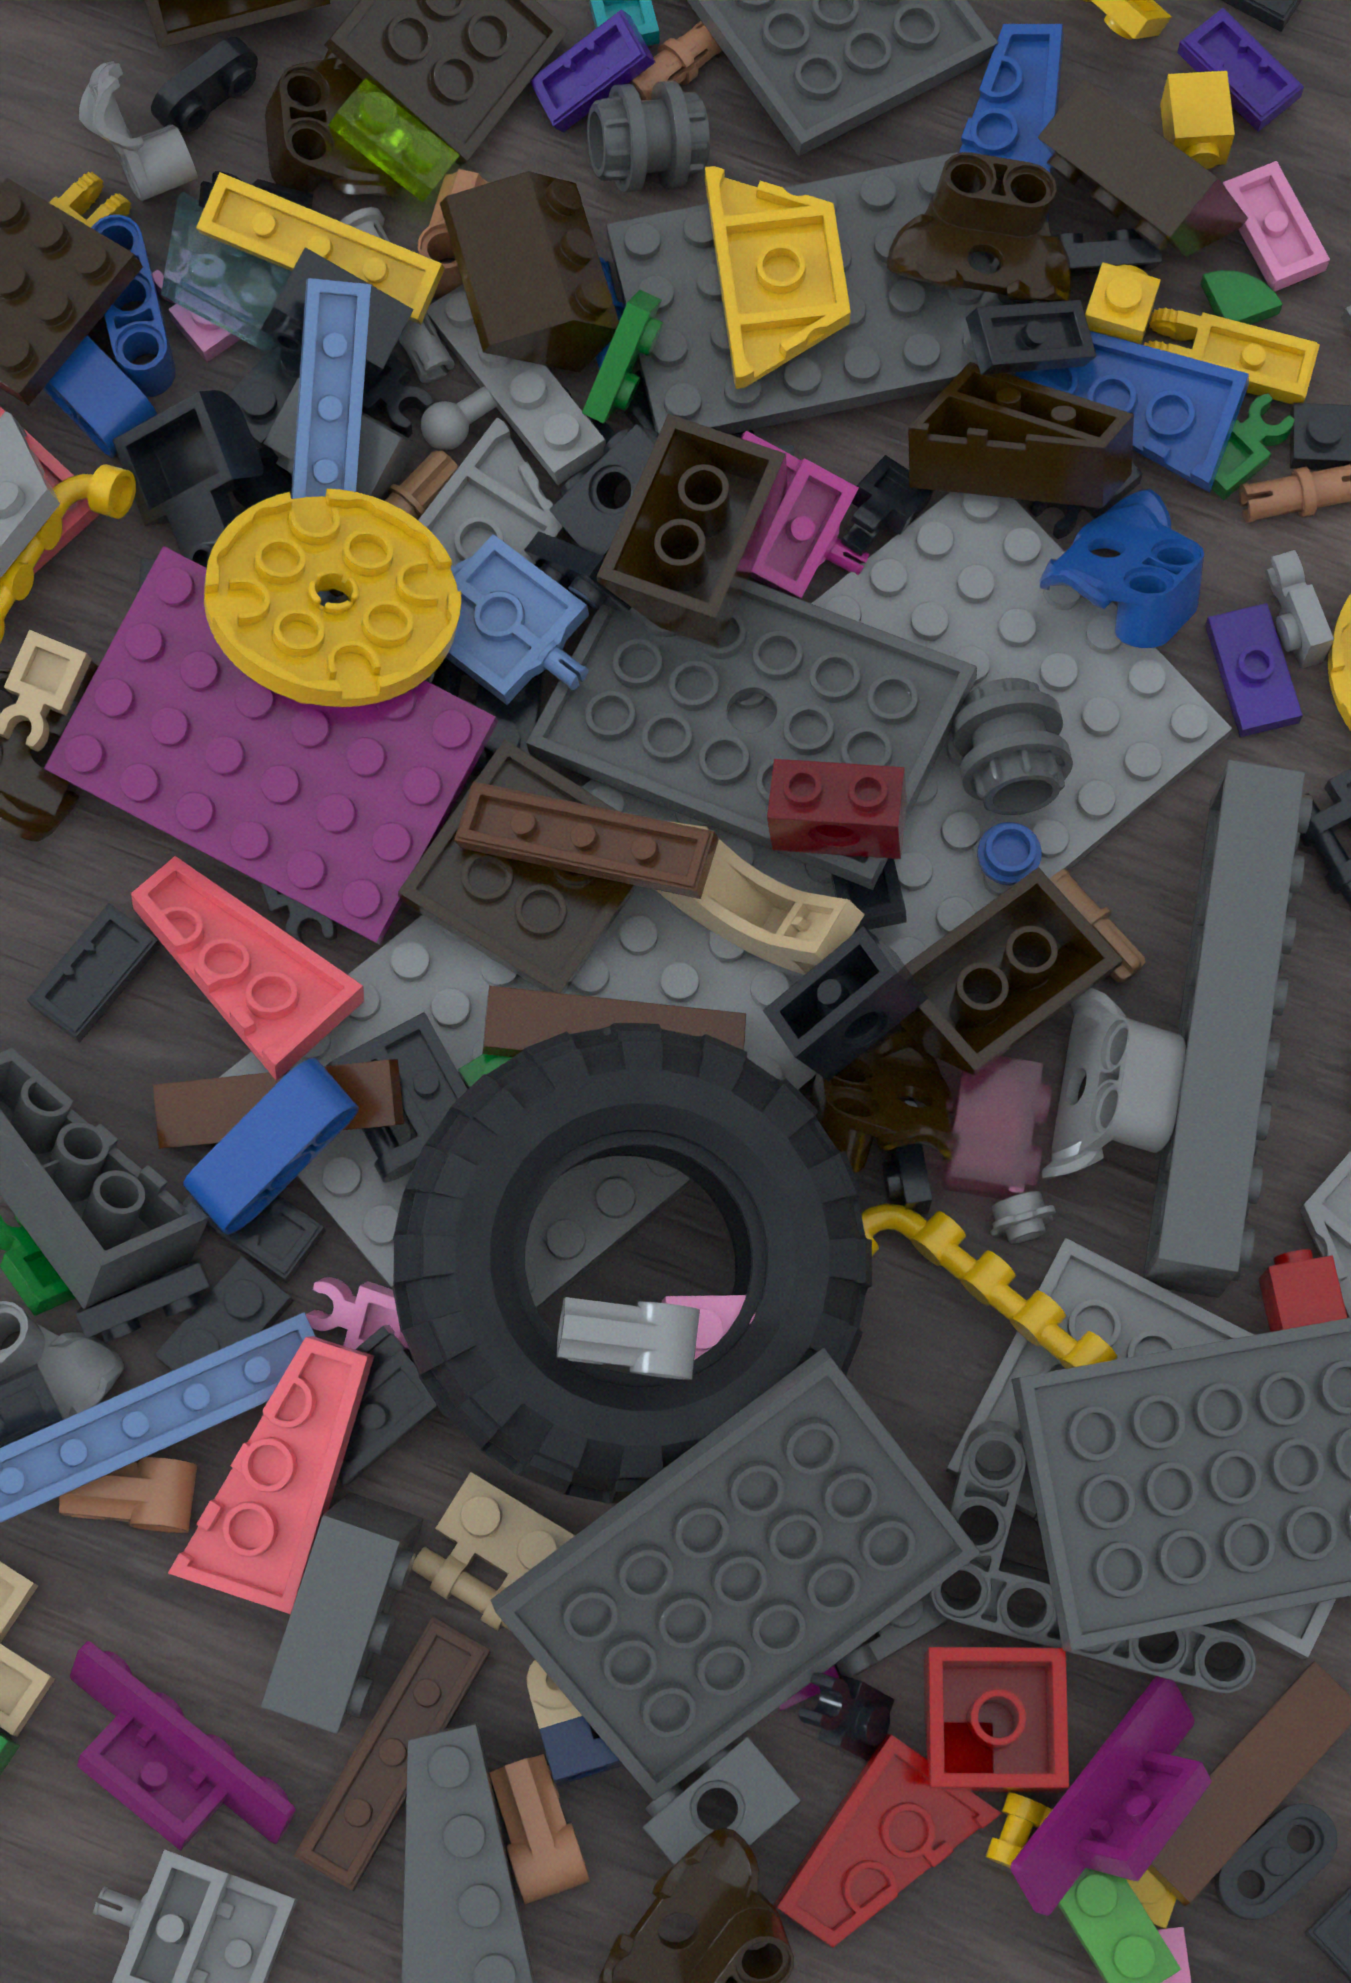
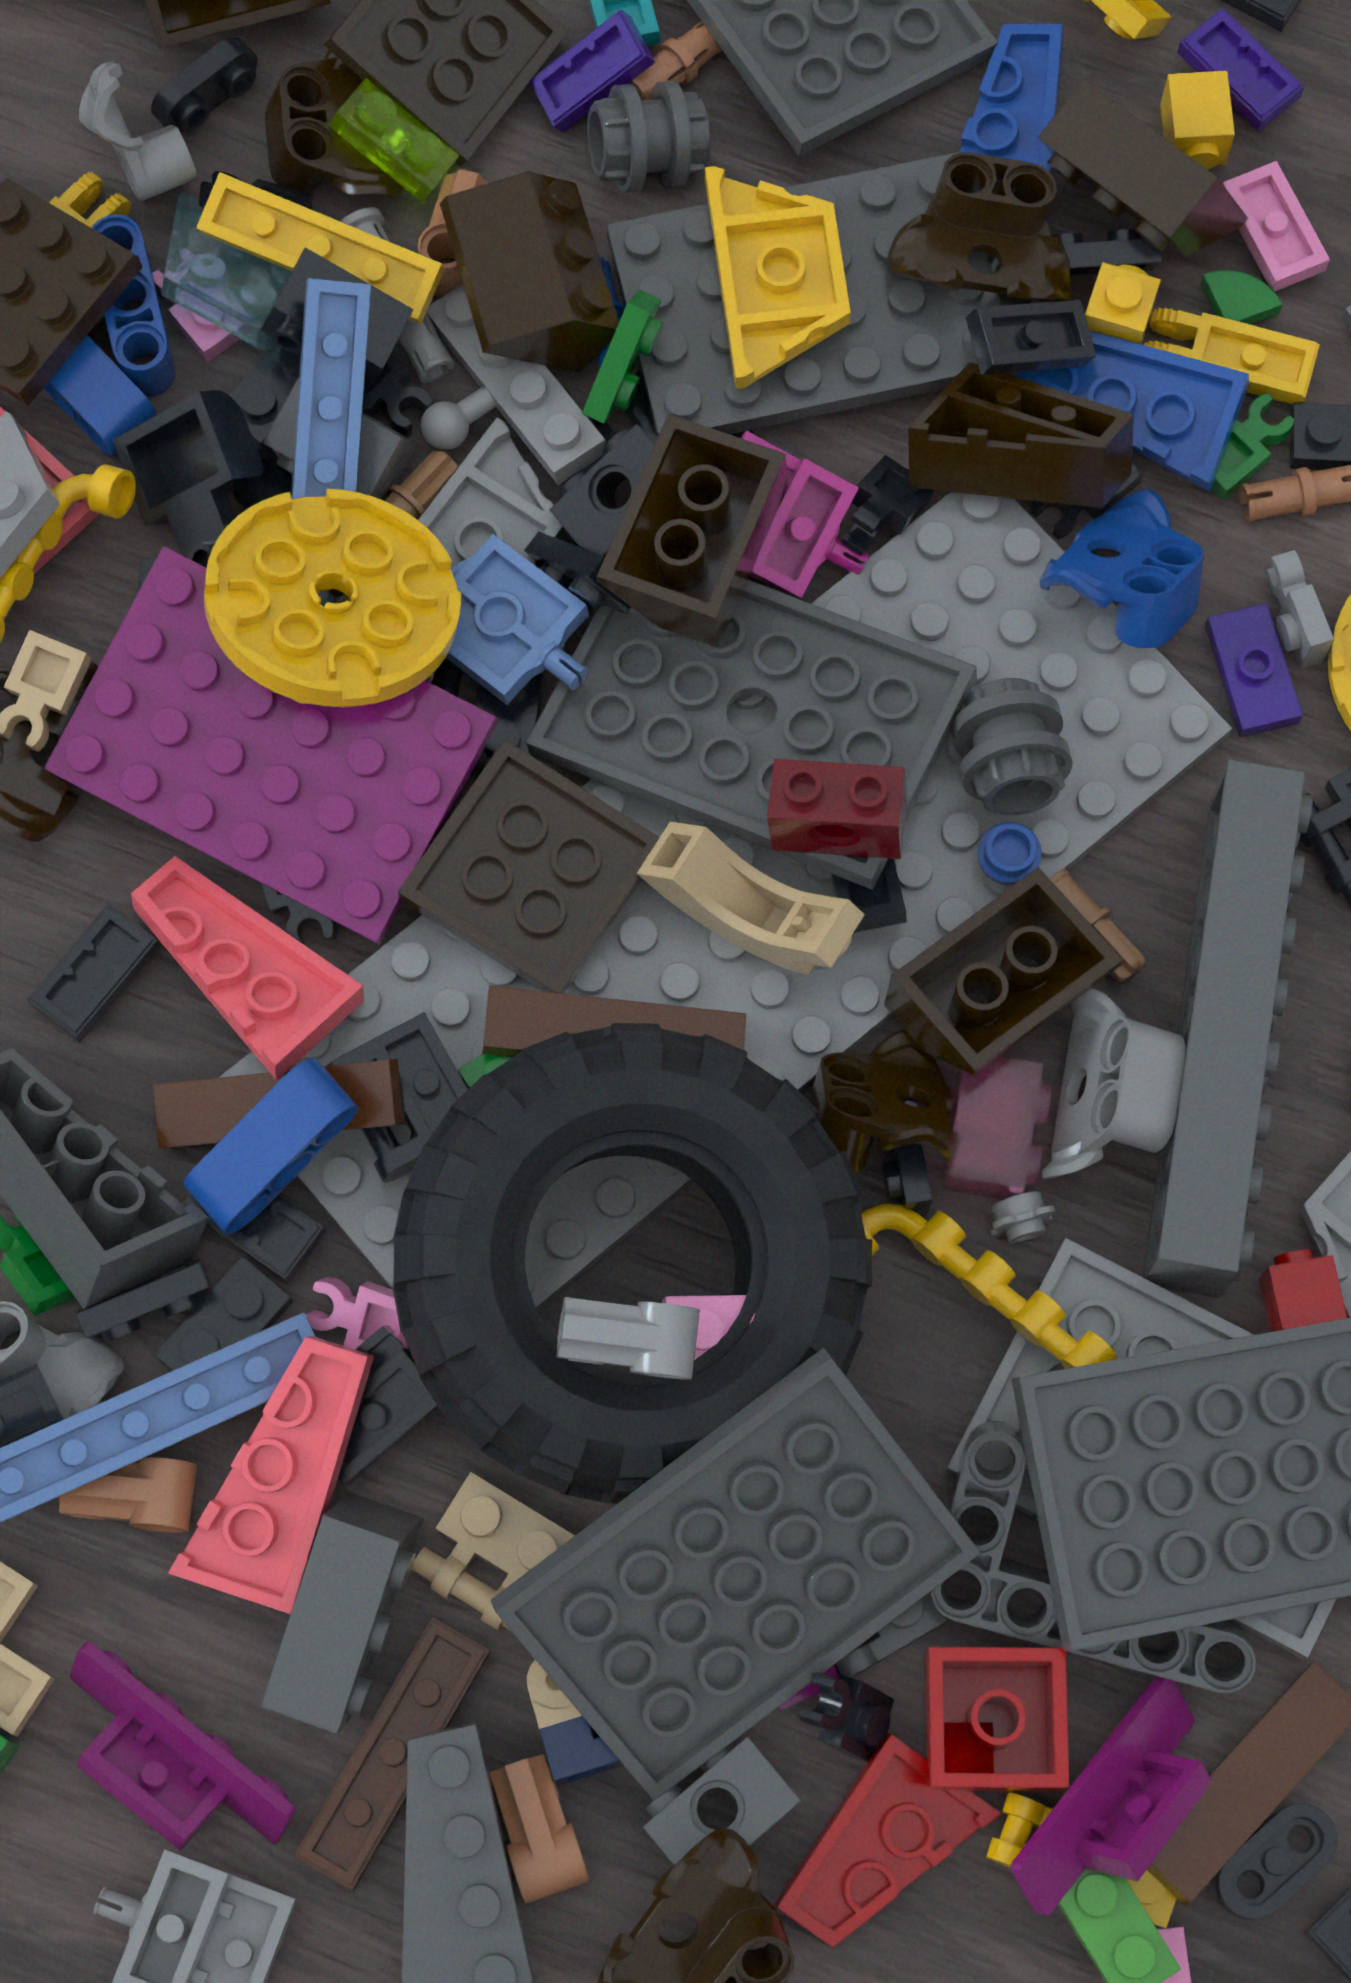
(587, 840): reddish brown tile -> none
(845, 1004): black brick -> none

